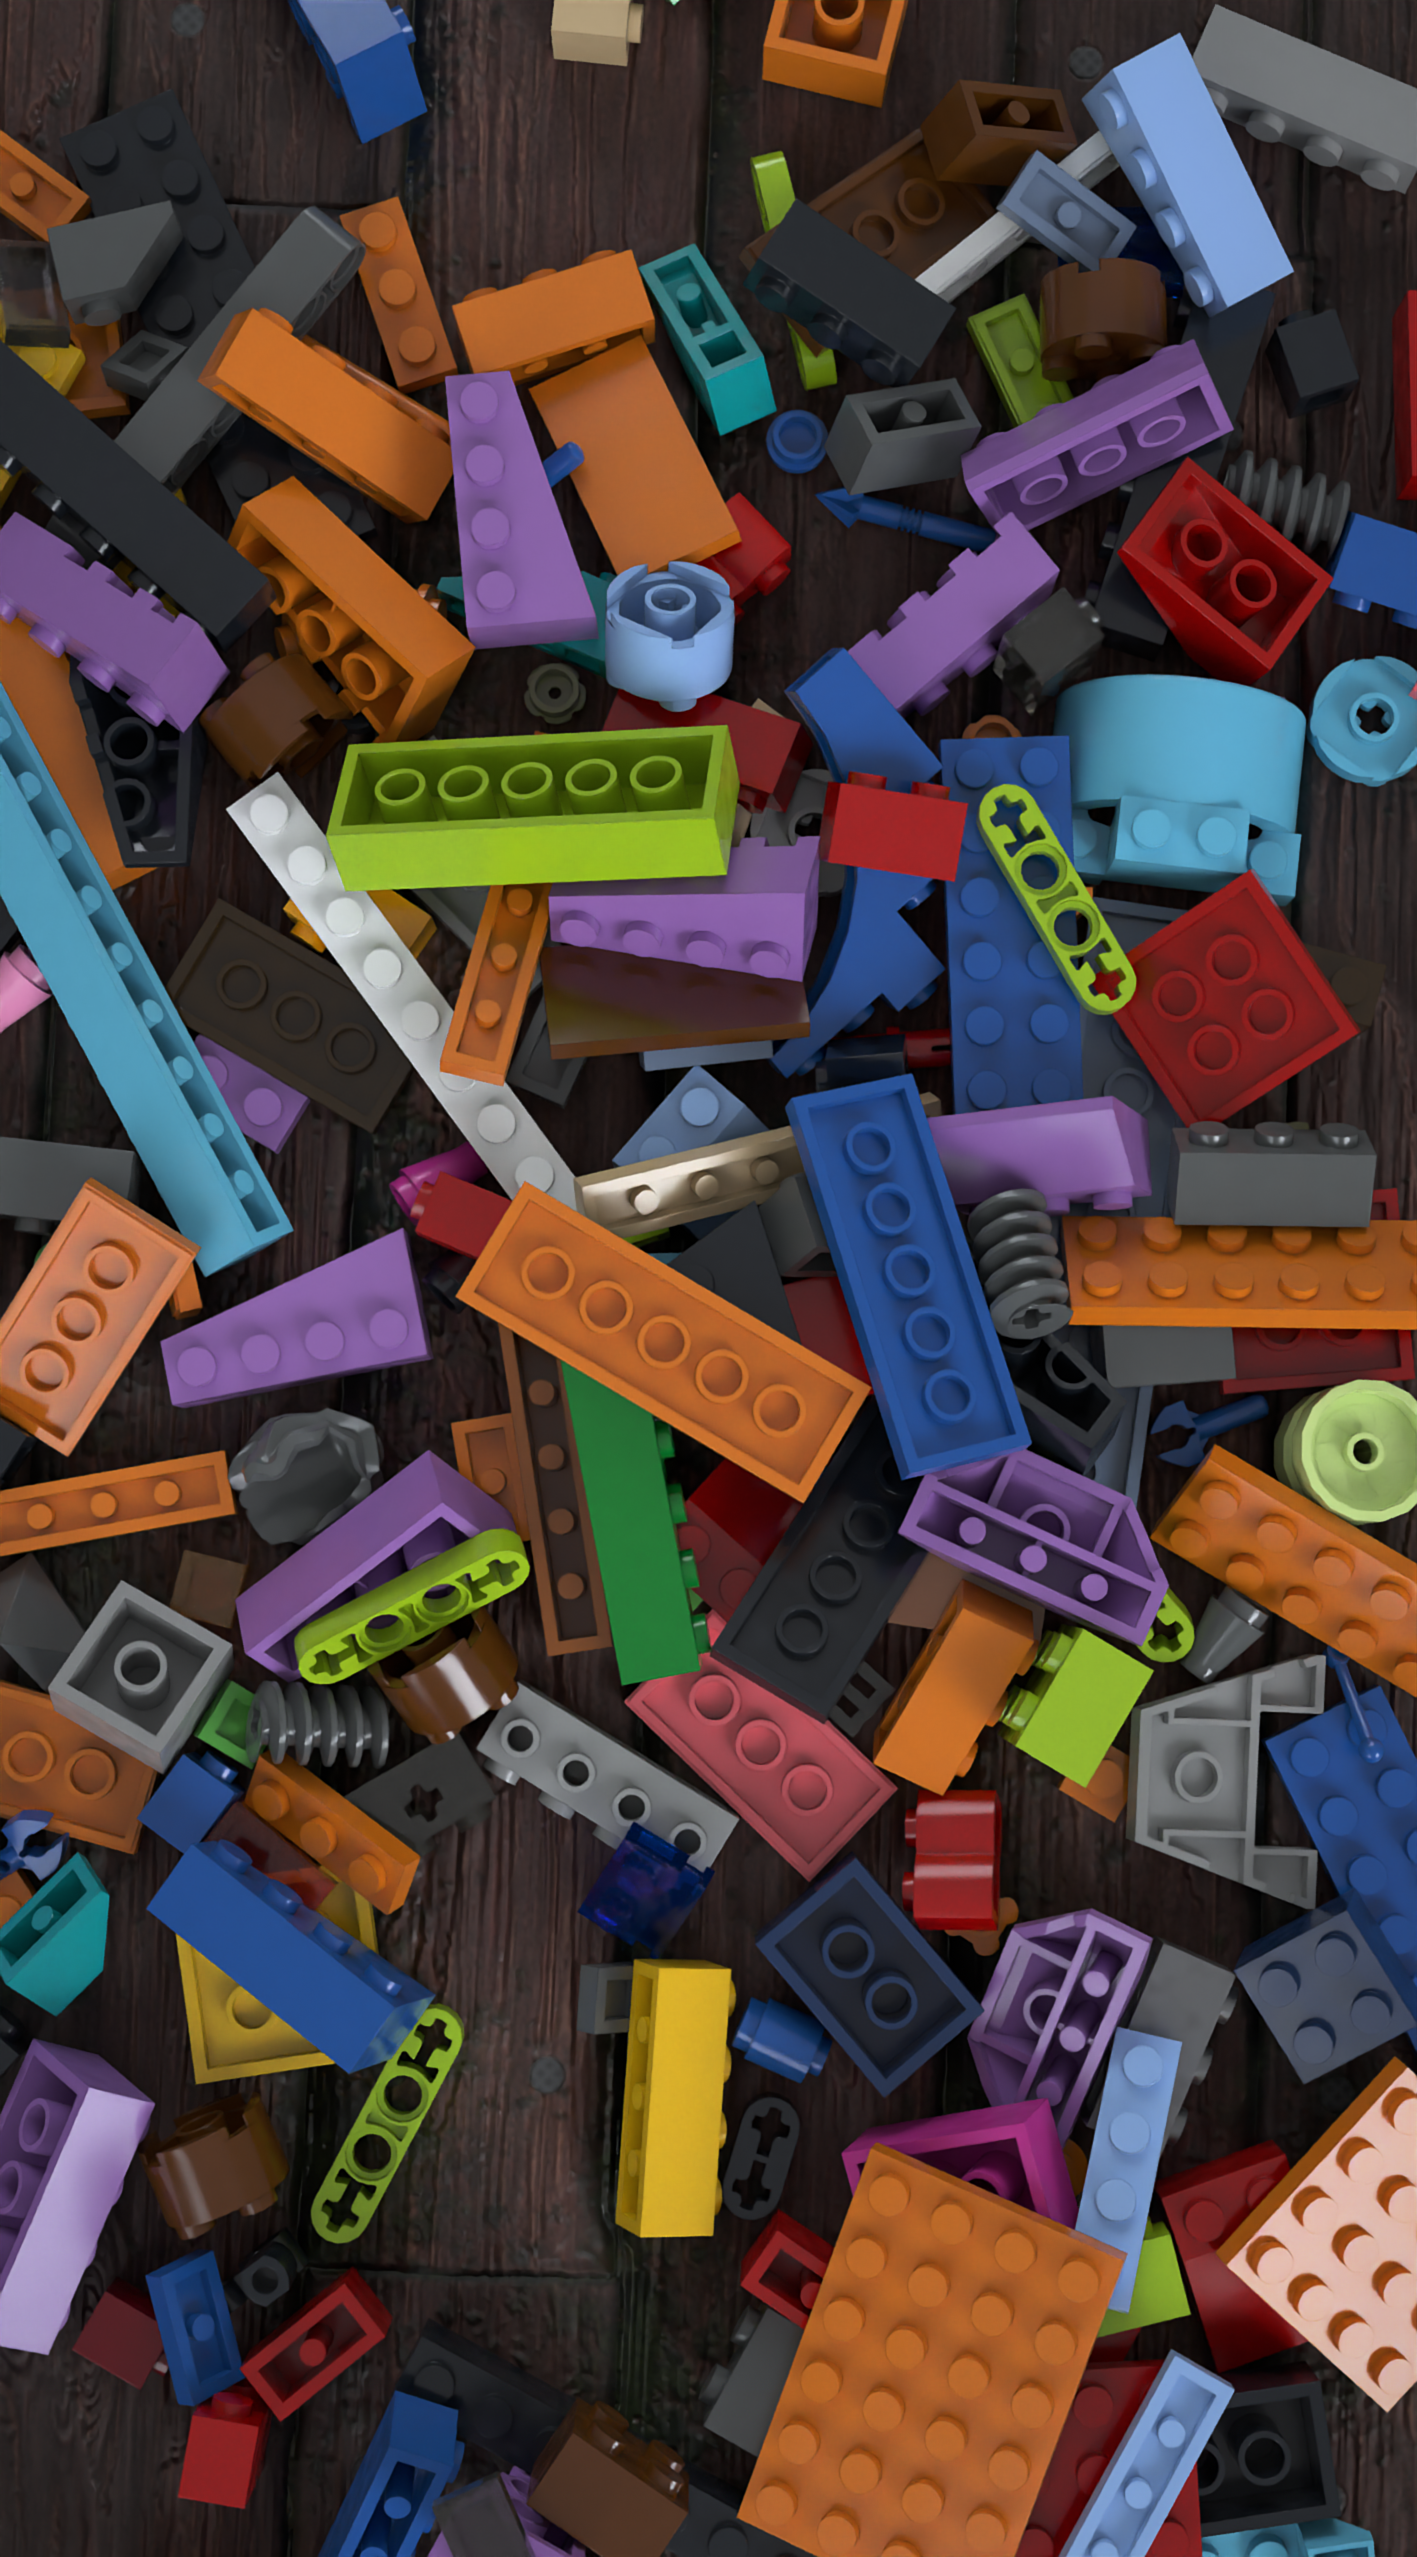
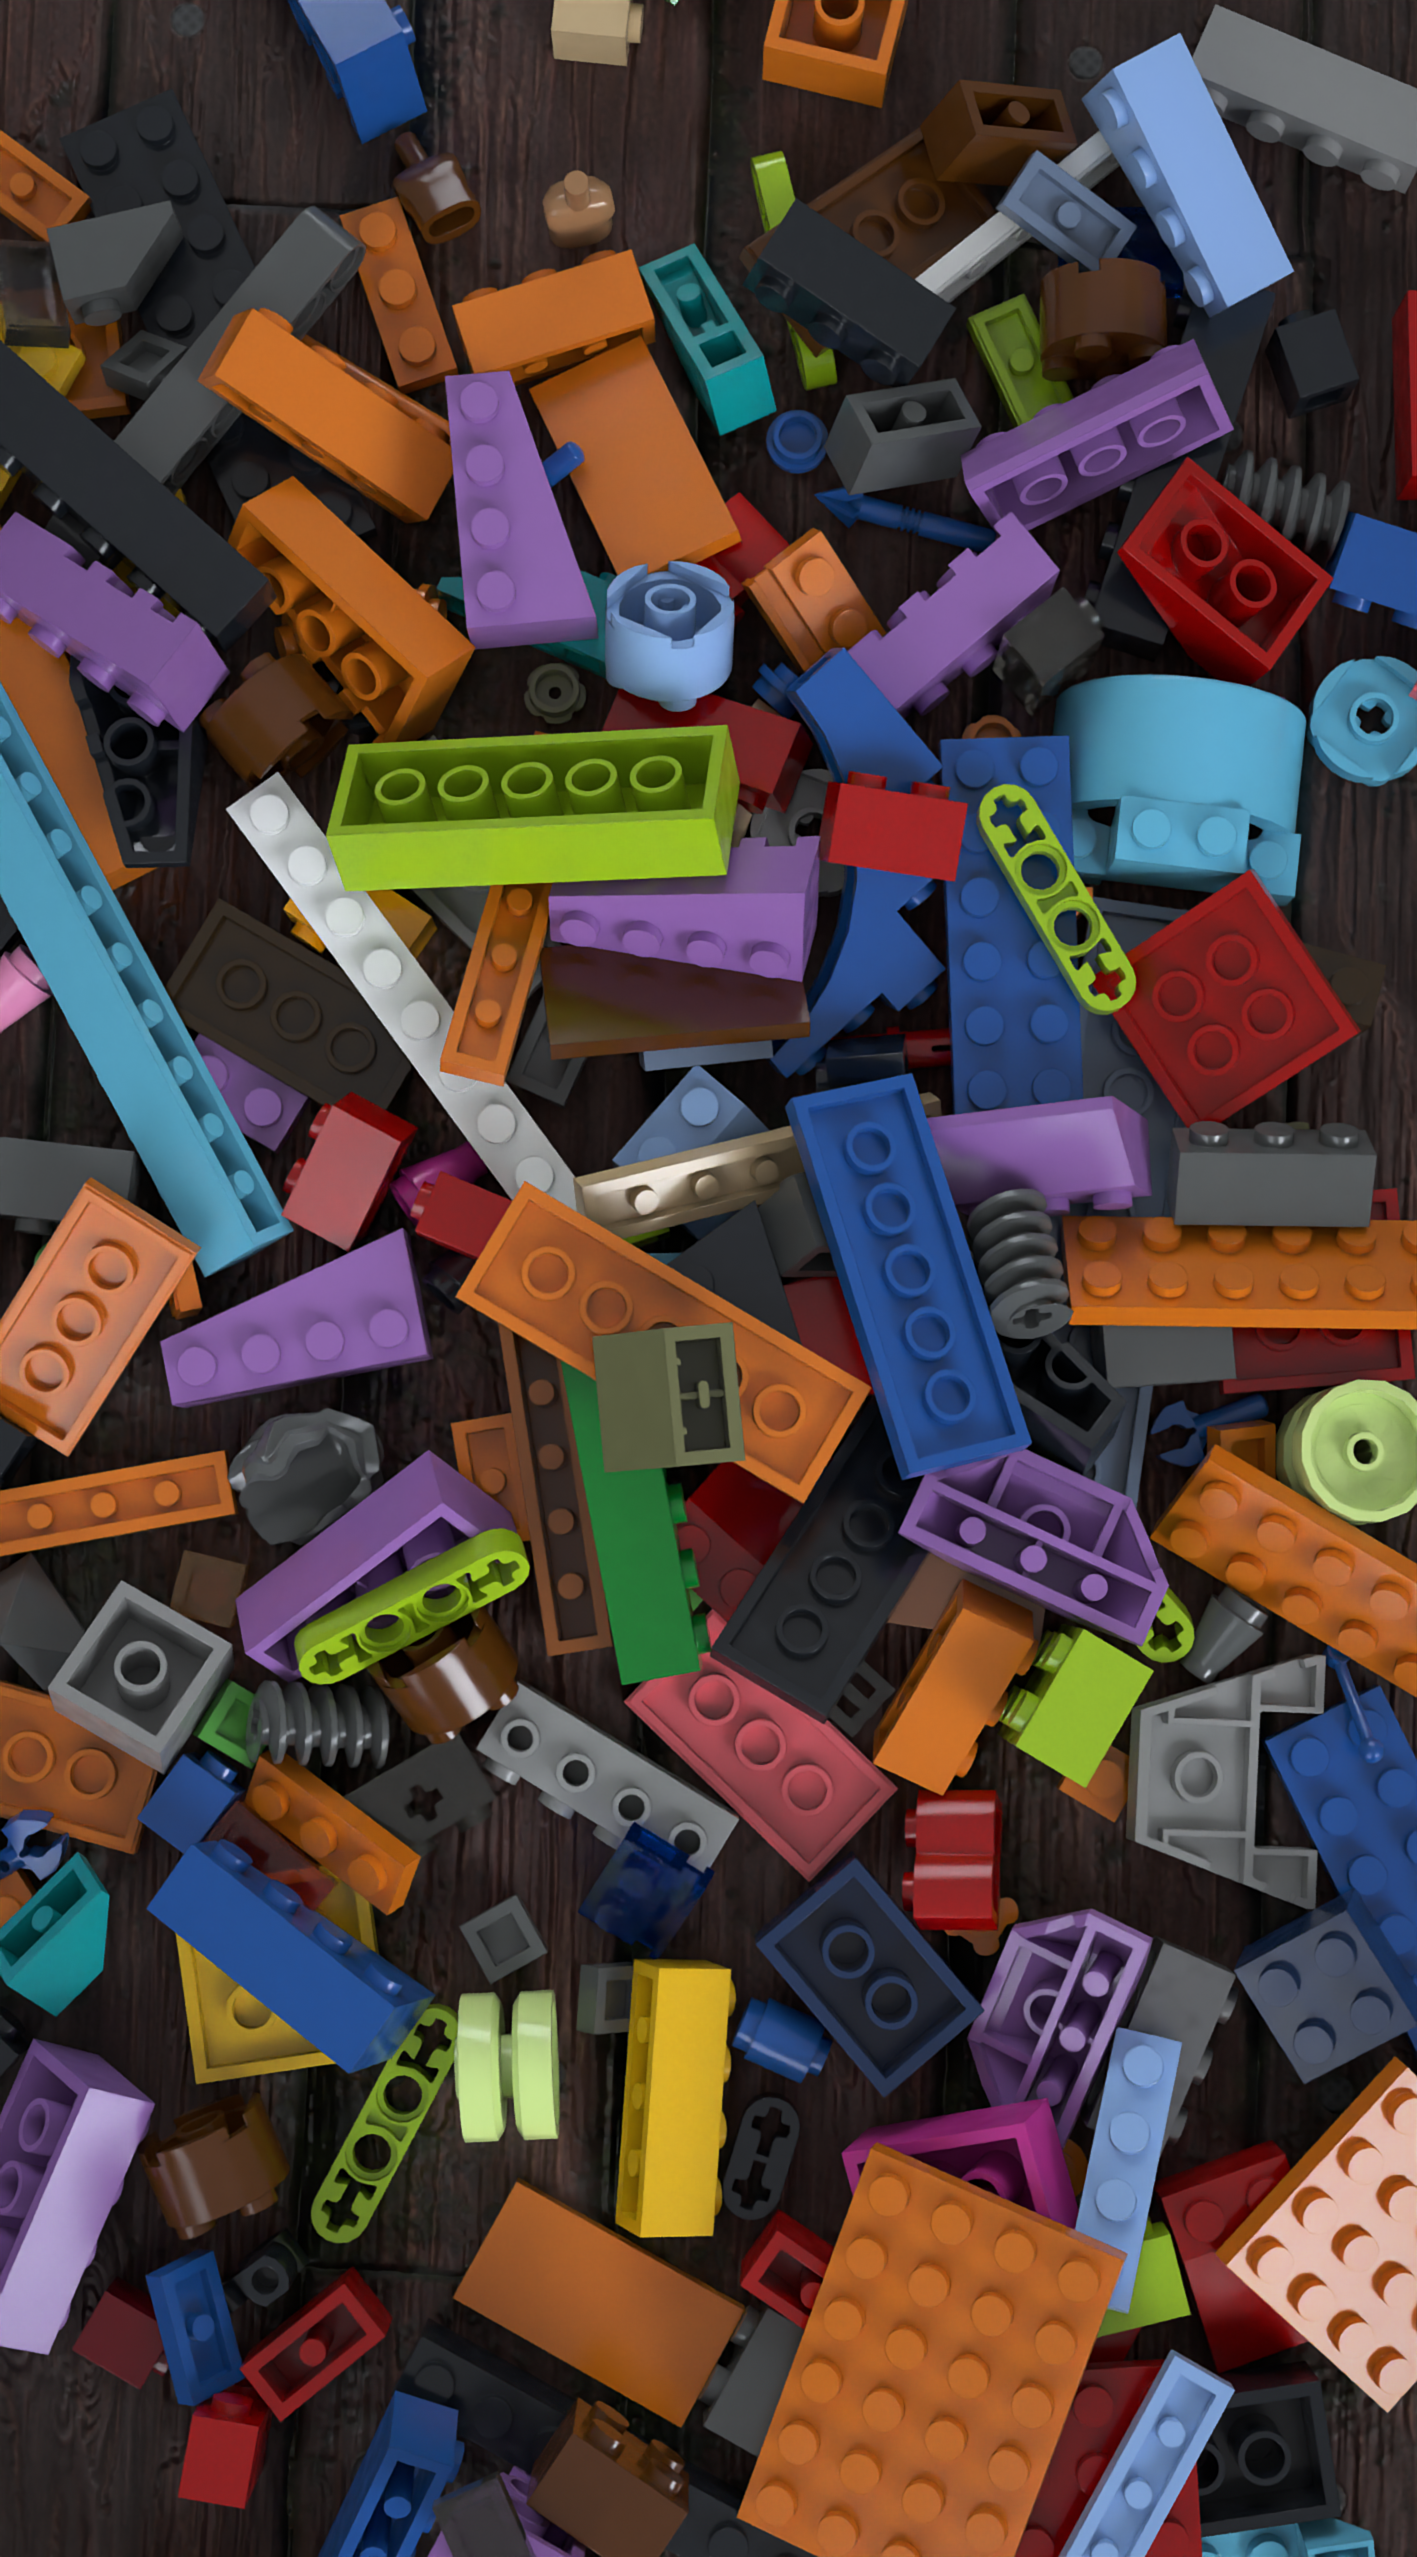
(347, 1169): none -> brick
(434, 192): none -> reddish brown piece
(504, 1938): none -> dark grey plate
(505, 2066): none -> yellowish green wheel
(578, 210): none -> medium nougat piece
(599, 2302): none -> orange tile
(668, 1397): none -> olive slope
(772, 687): none -> blue plate
(811, 601): none -> orange plate
(1249, 1441): none -> orange plate

